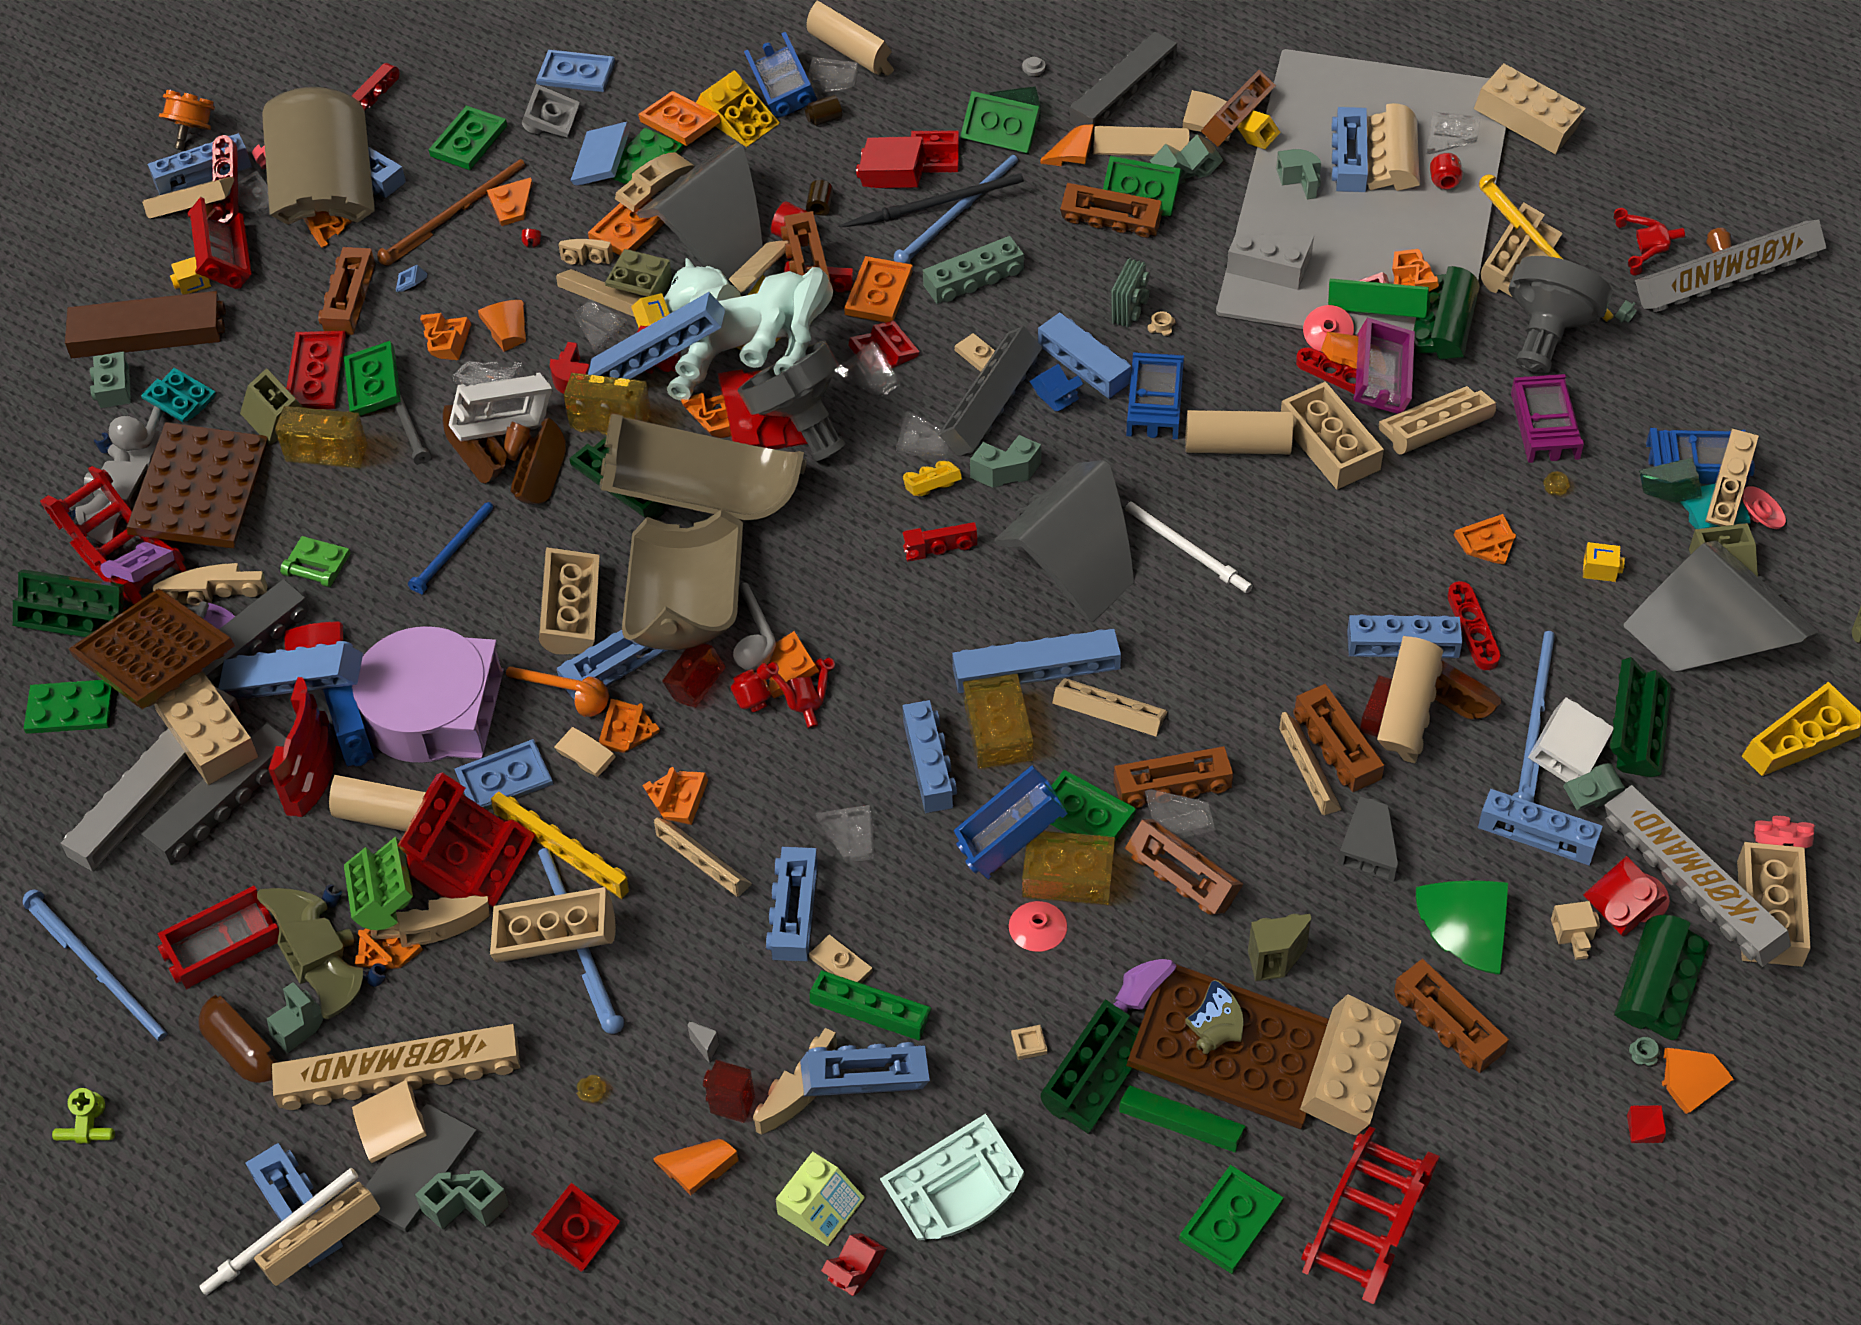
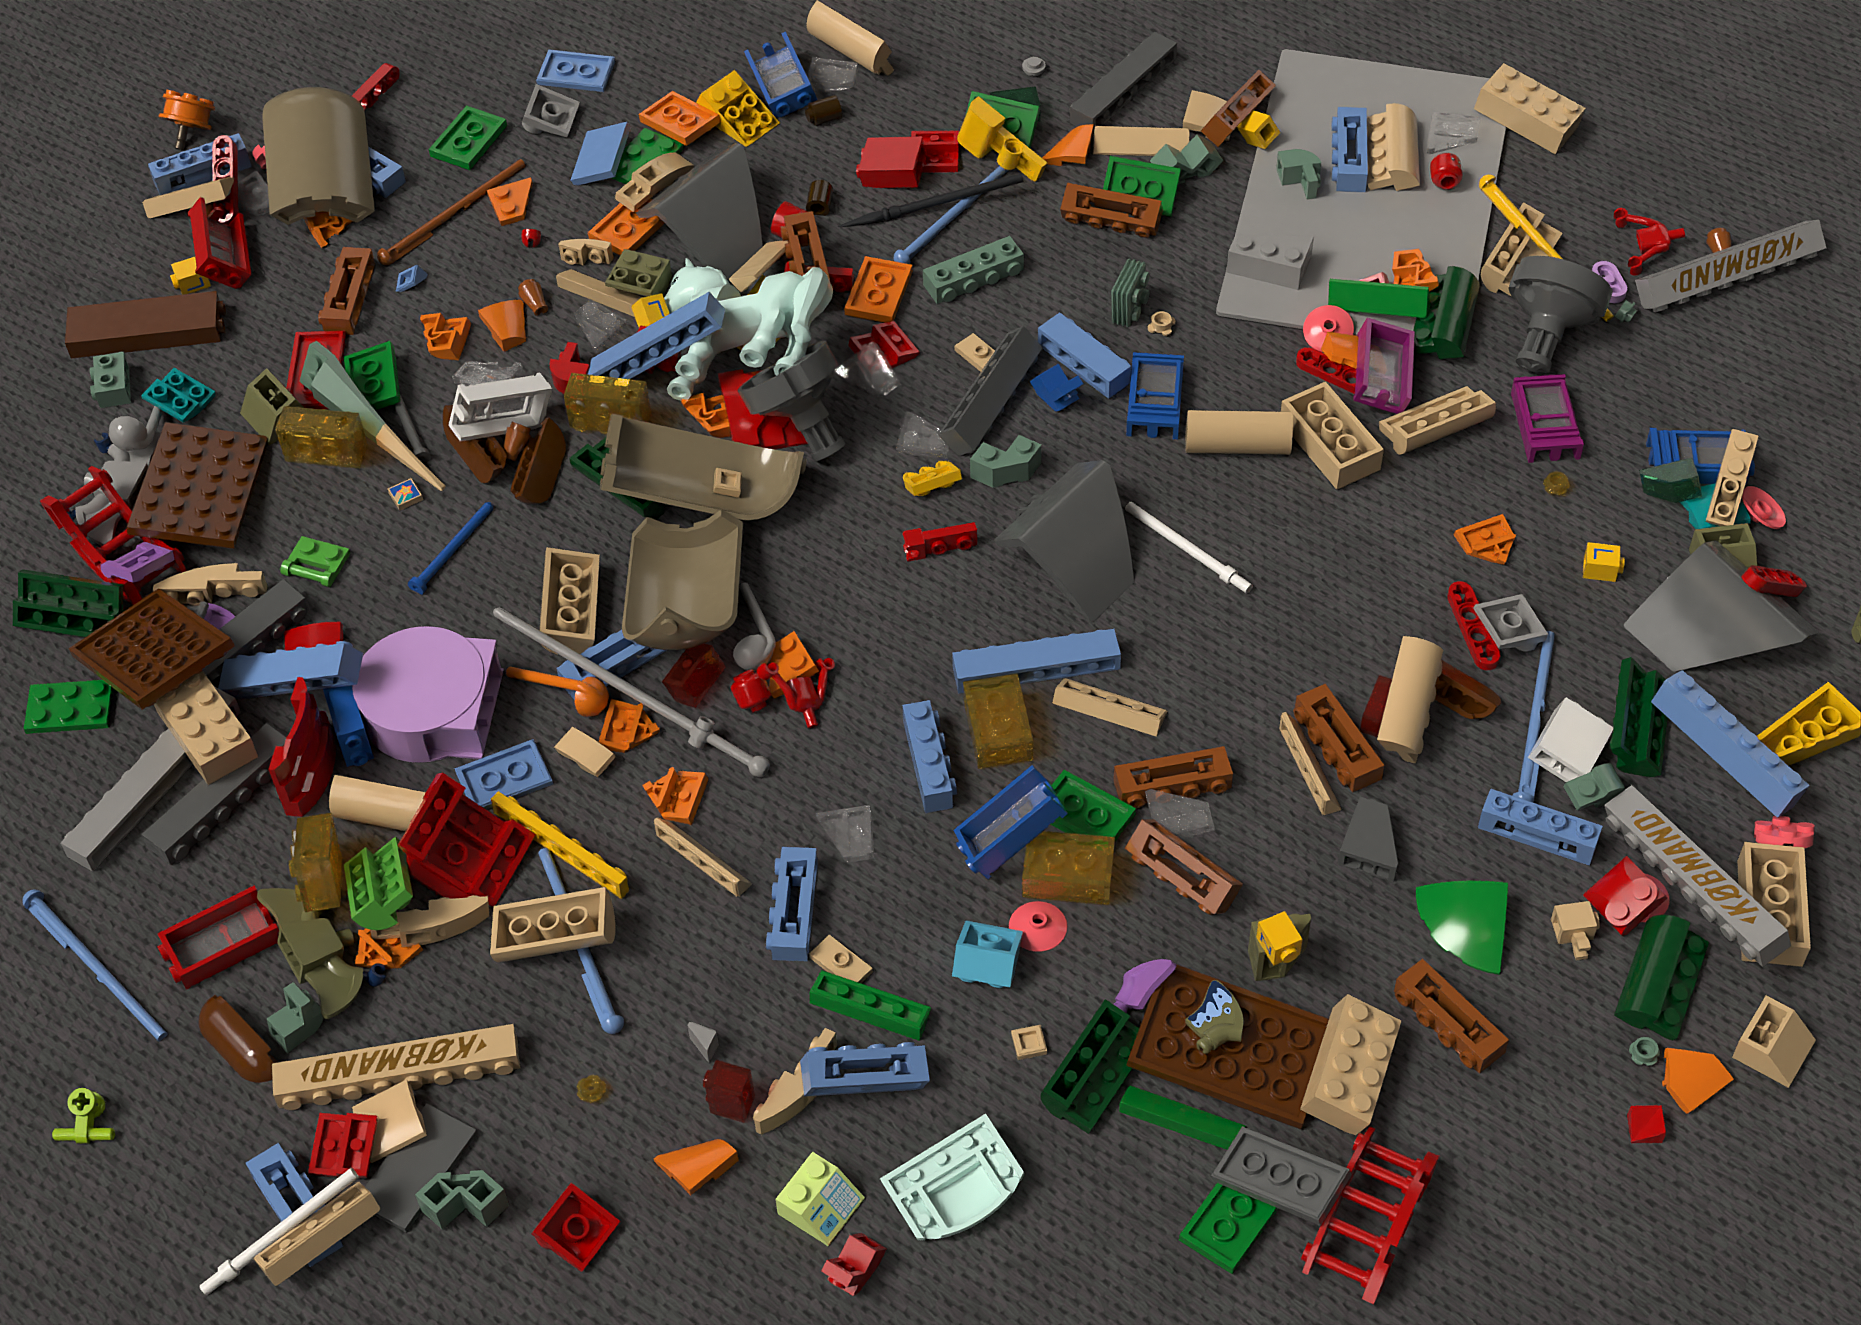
(316, 862): none -> clear yellow piece
(337, 392): none -> sand green plate
(343, 1144): none -> red slope
(405, 494): none -> tile
(532, 295): none -> dark orange cone
(700, 731): none -> light grey bar
(727, 482): none -> tan tile
(984, 131): none -> yellow plate
(987, 954): none -> medium azure slope
(1279, 938): none -> yellow brick
(1281, 1175): none -> dark grey tile
(1383, 634): medium blue brick -> none
(1512, 623): none -> light grey slope
(1614, 279): none -> lavender plate
(1730, 743): none -> medium blue brick
(1773, 581): none -> red beam
(1775, 1042): none -> tan slope

